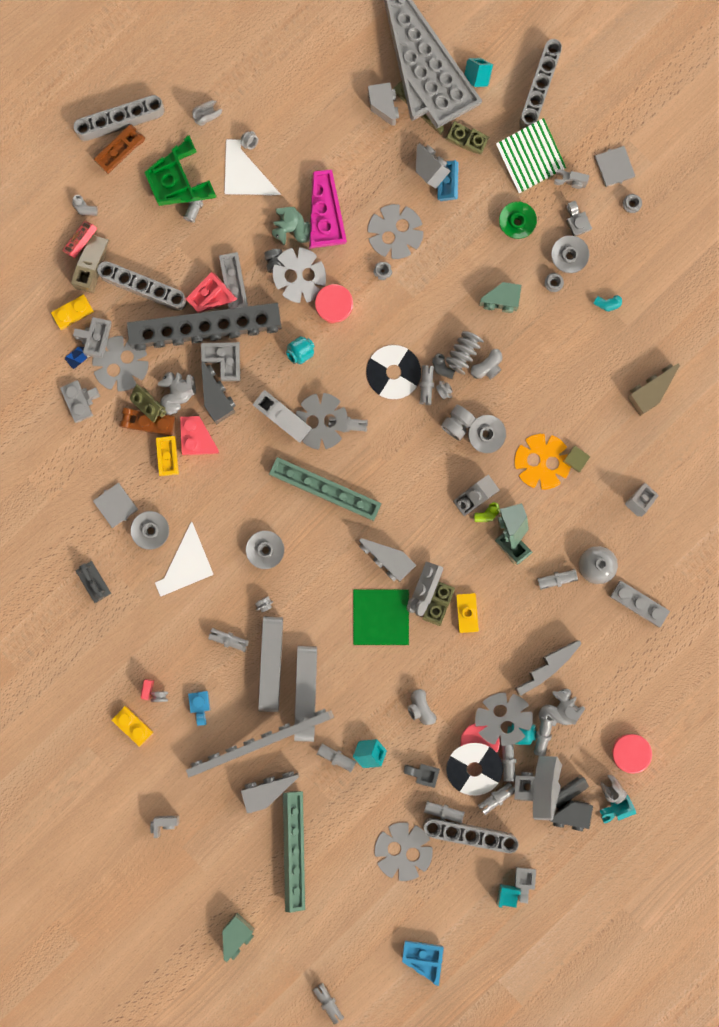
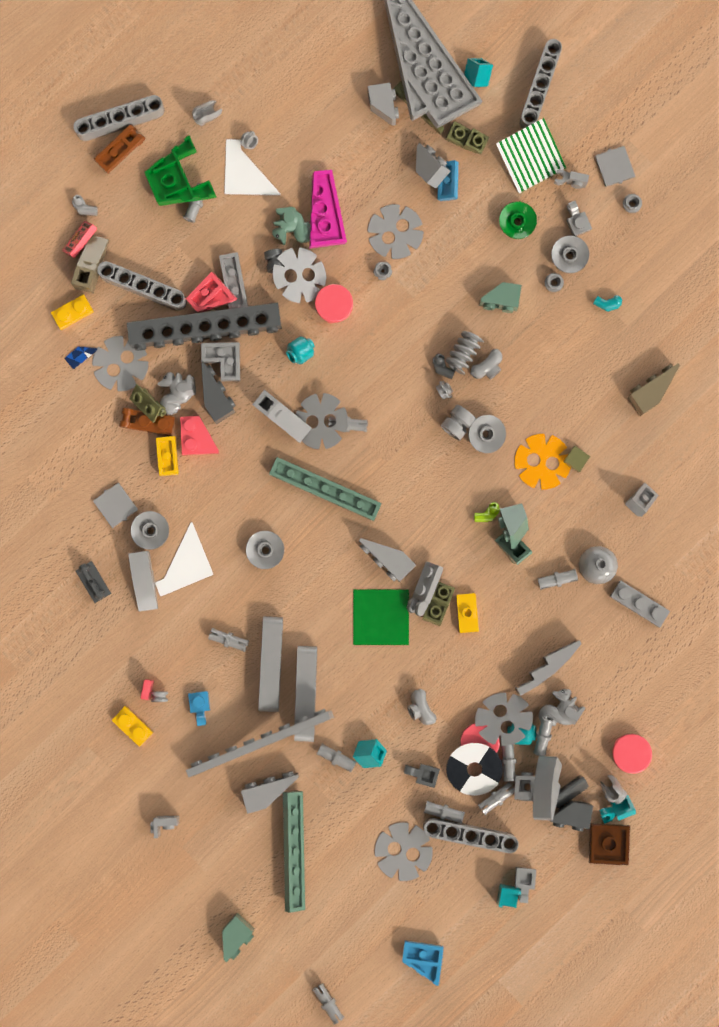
(79, 400): light grey hinge -> none
(95, 337): light grey hinge -> none
(143, 580): none -> light grey slope
(264, 604): light grey plate -> none
(397, 356): sticker -> none
(426, 385): light grey pin -> none
(476, 495): light grey slope -> none
(609, 844): none -> reddish brown plate

